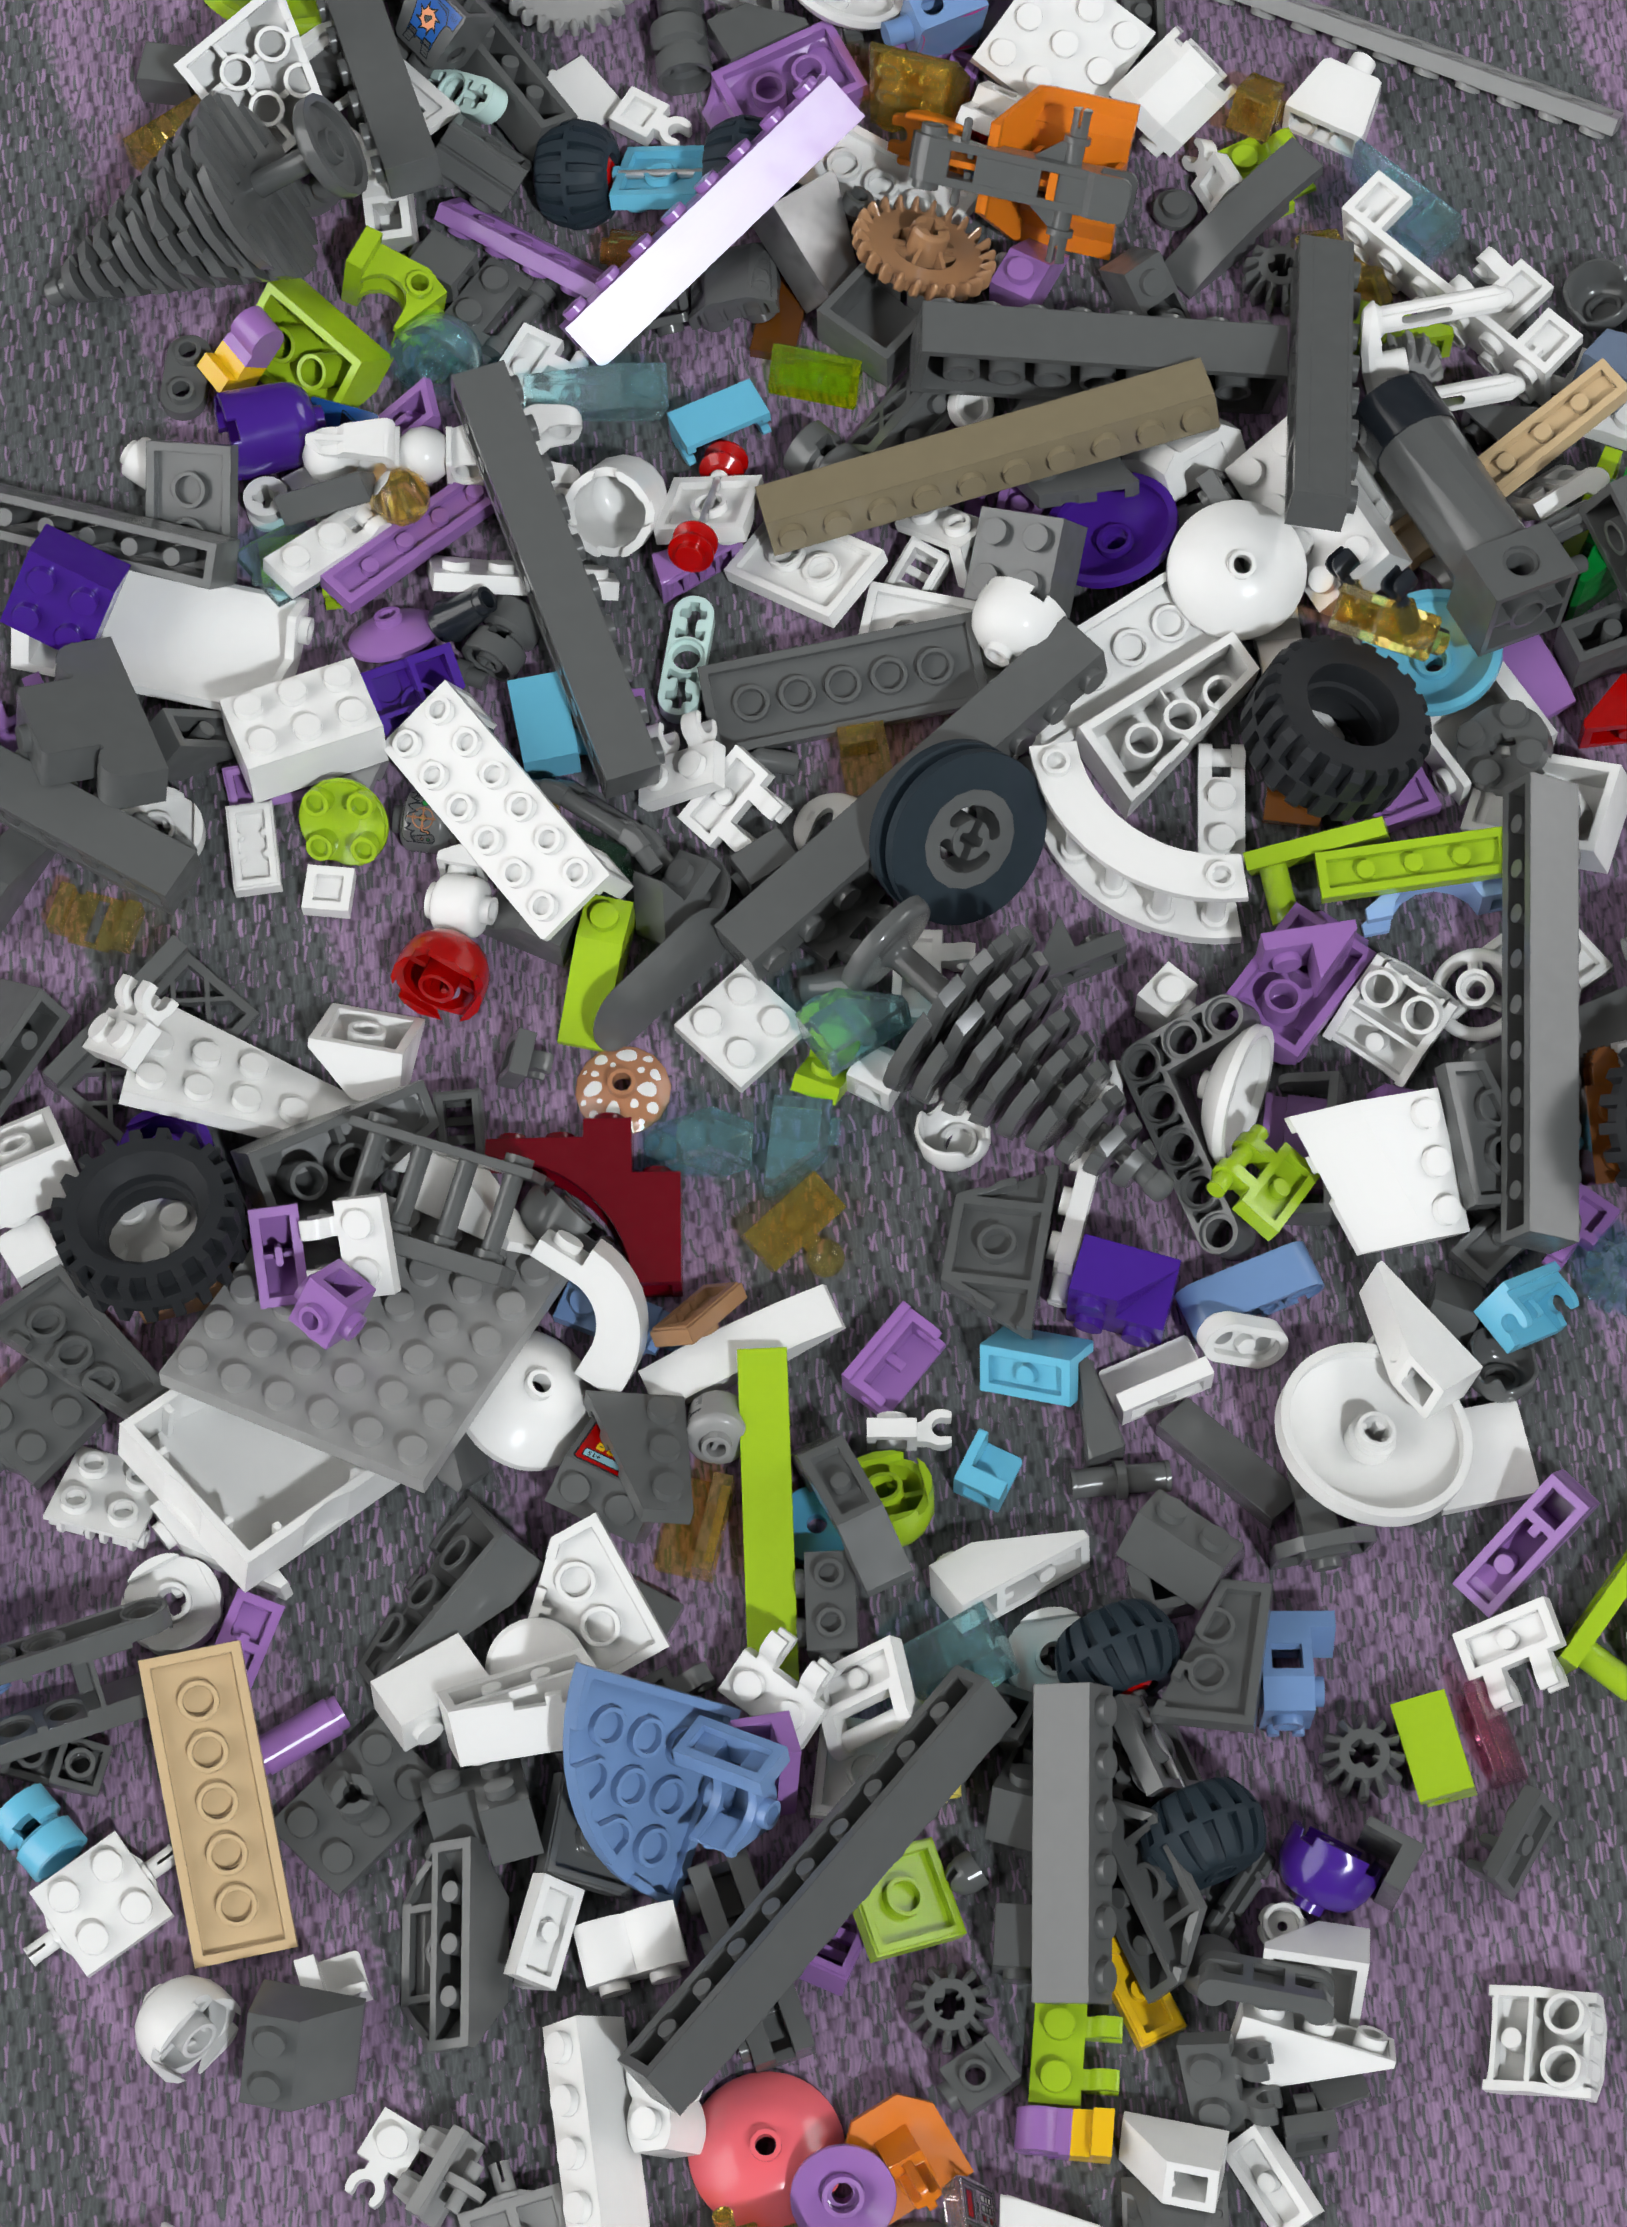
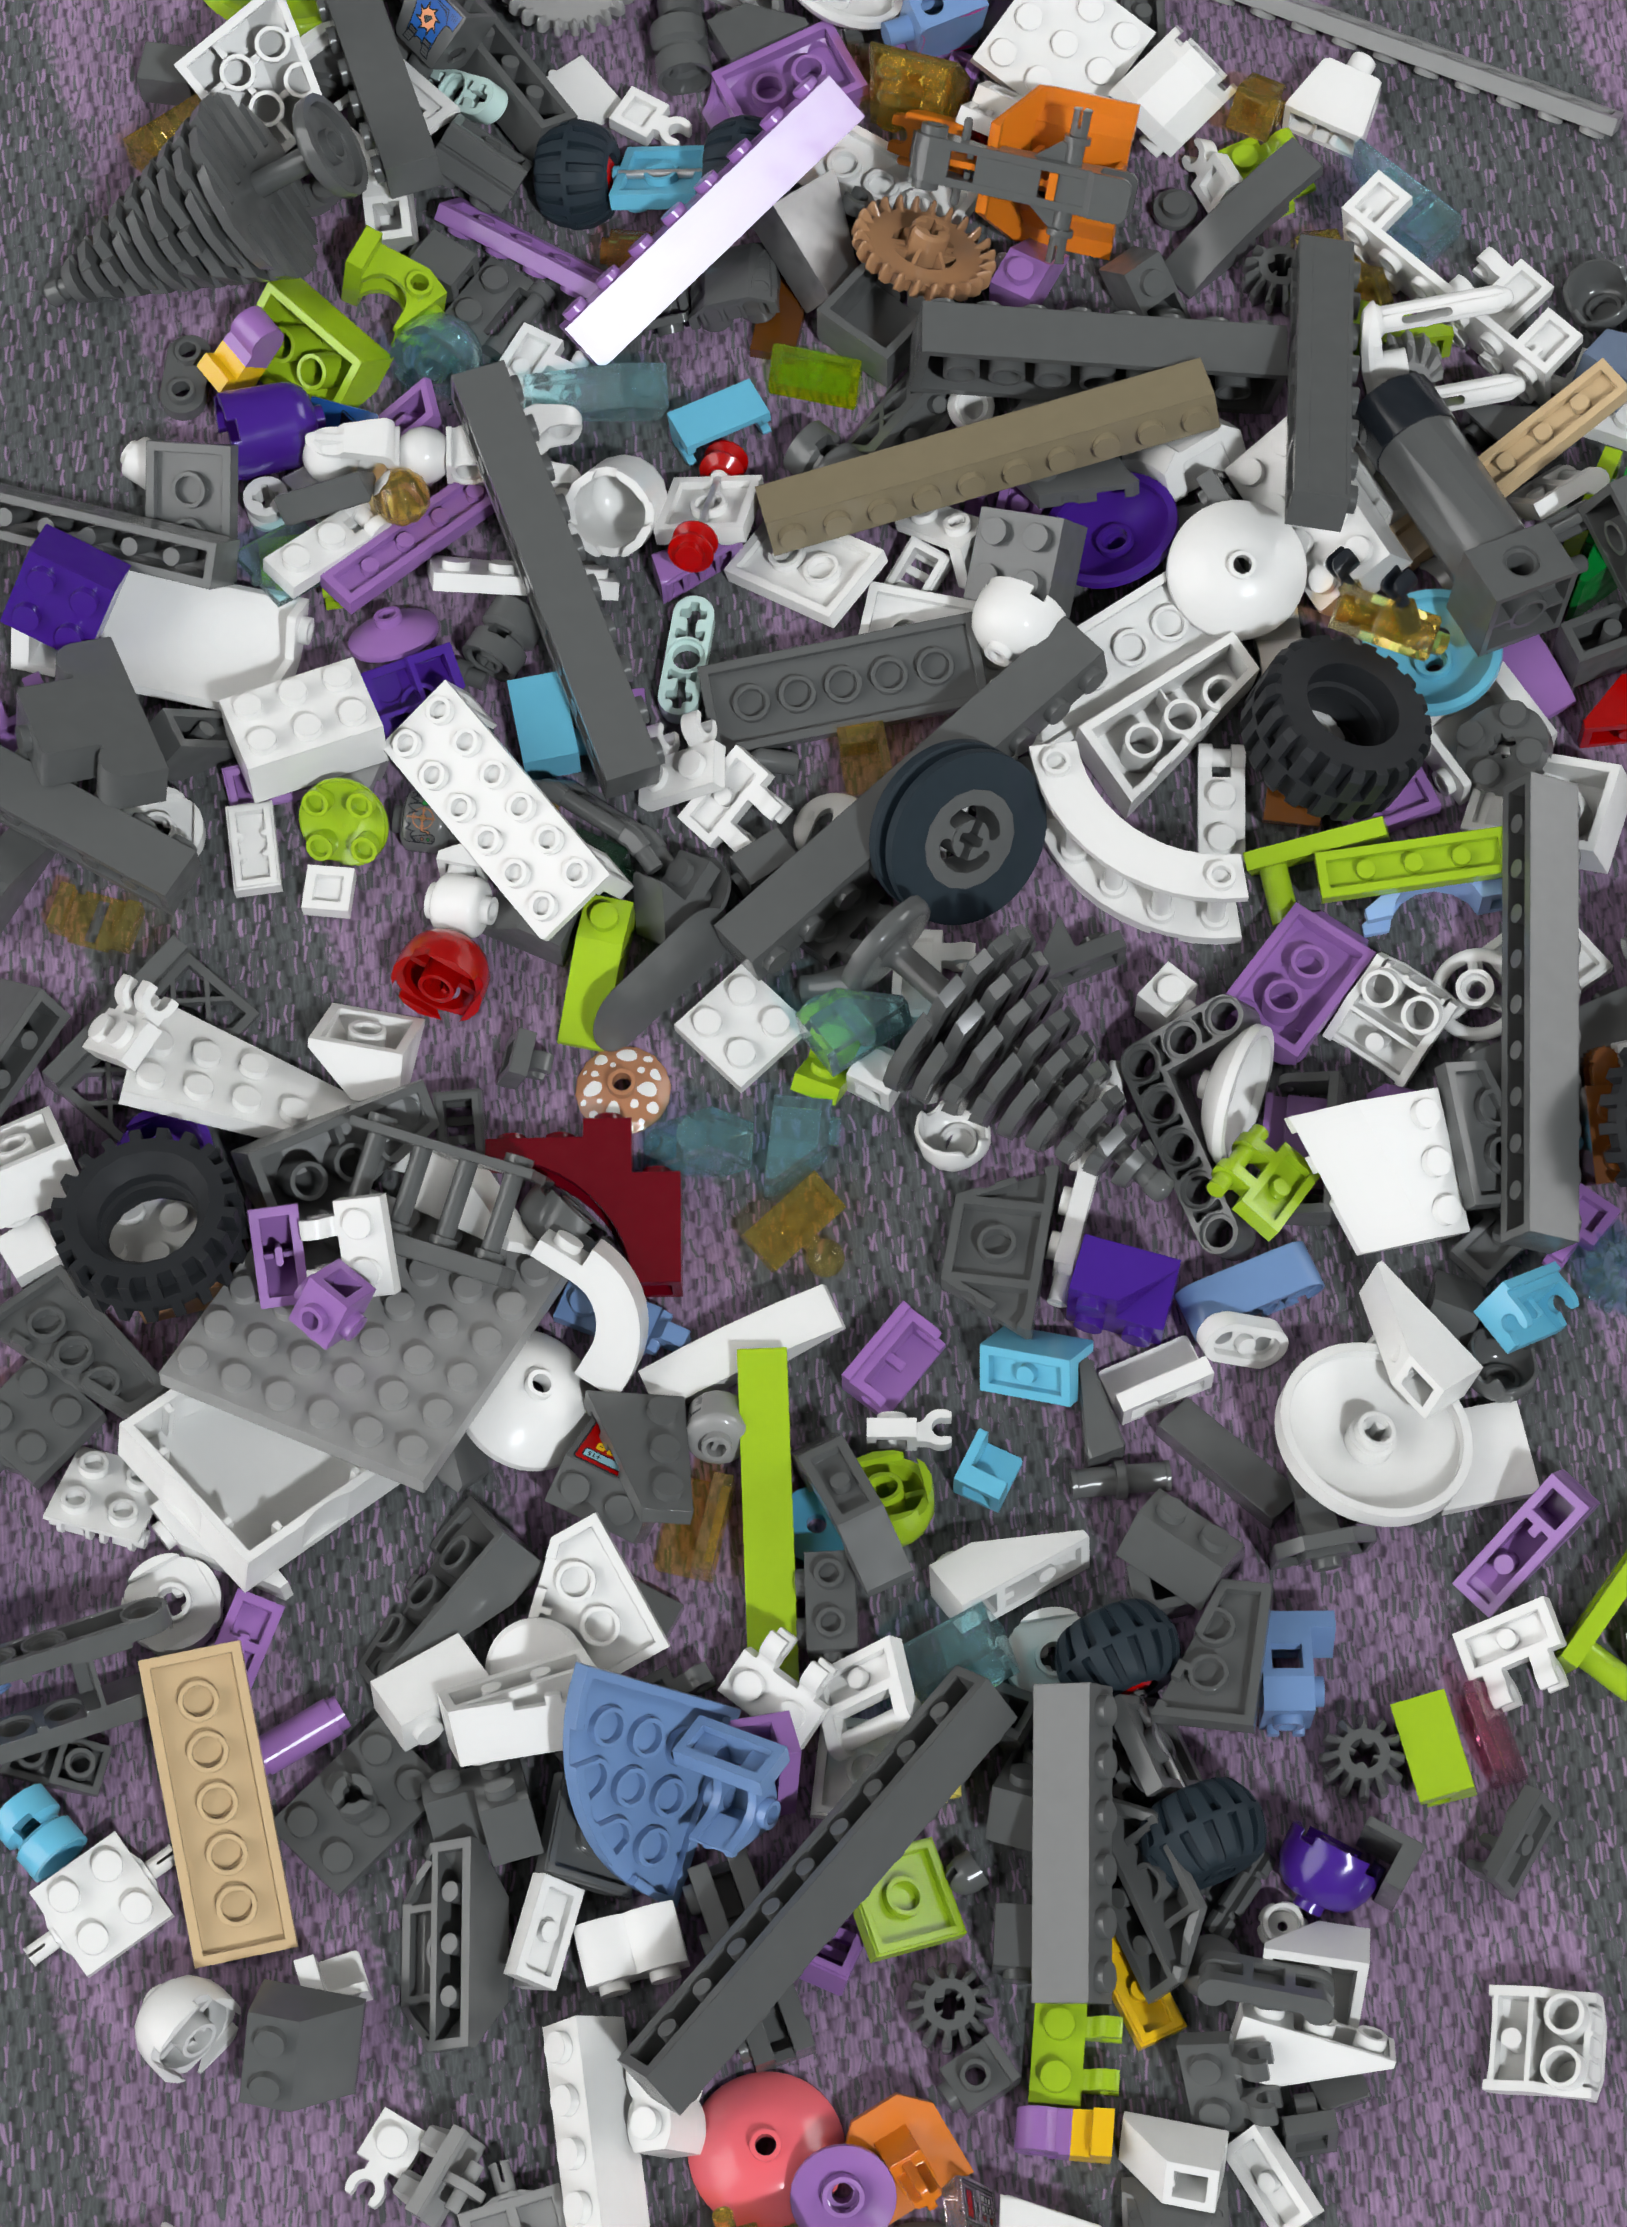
(460, 614): black cone -> none
(698, 1314): medium nougat plate -> none
(1316, 946): medium lavender slope -> none

